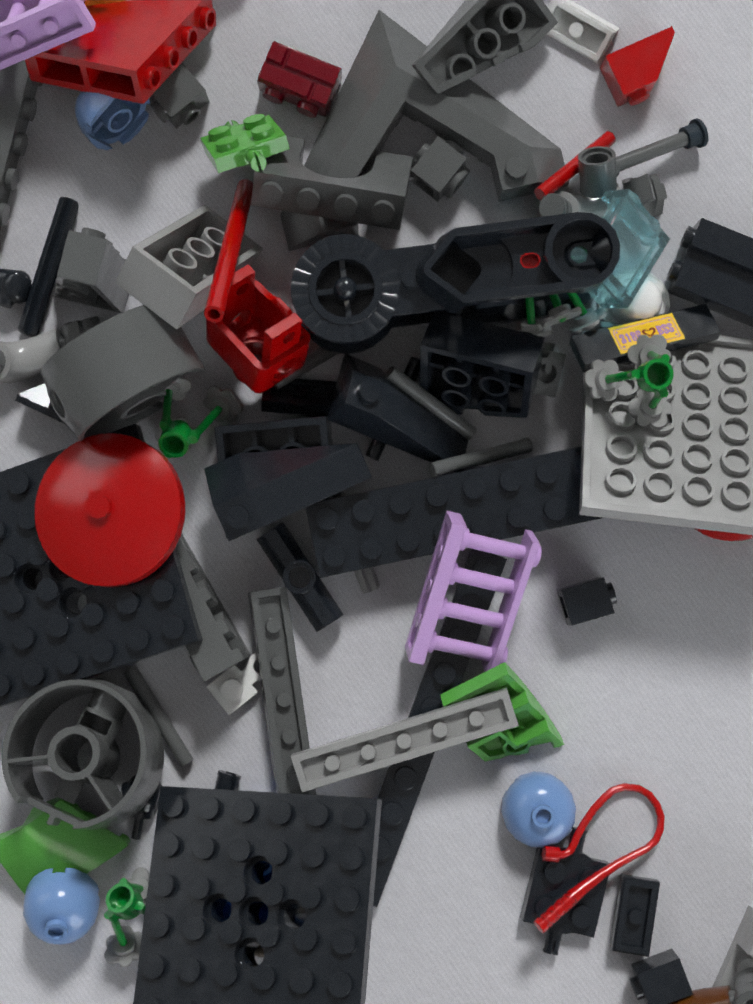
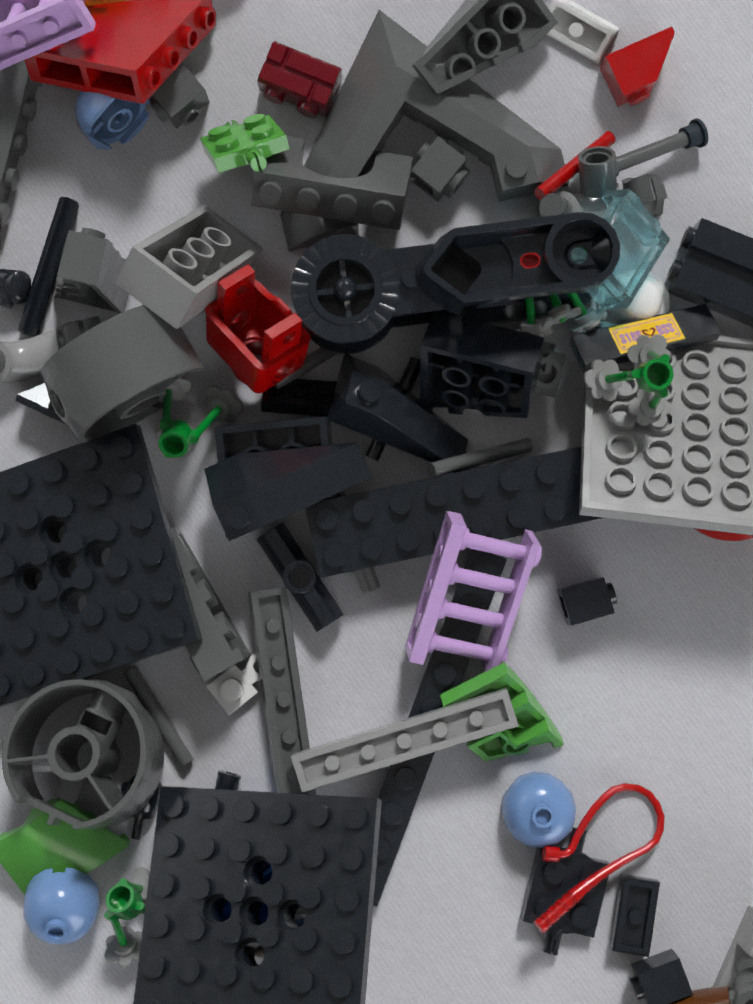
(109, 510): red dish -> none
(229, 252): red piece -> none
(430, 402): dark grey bar -> none

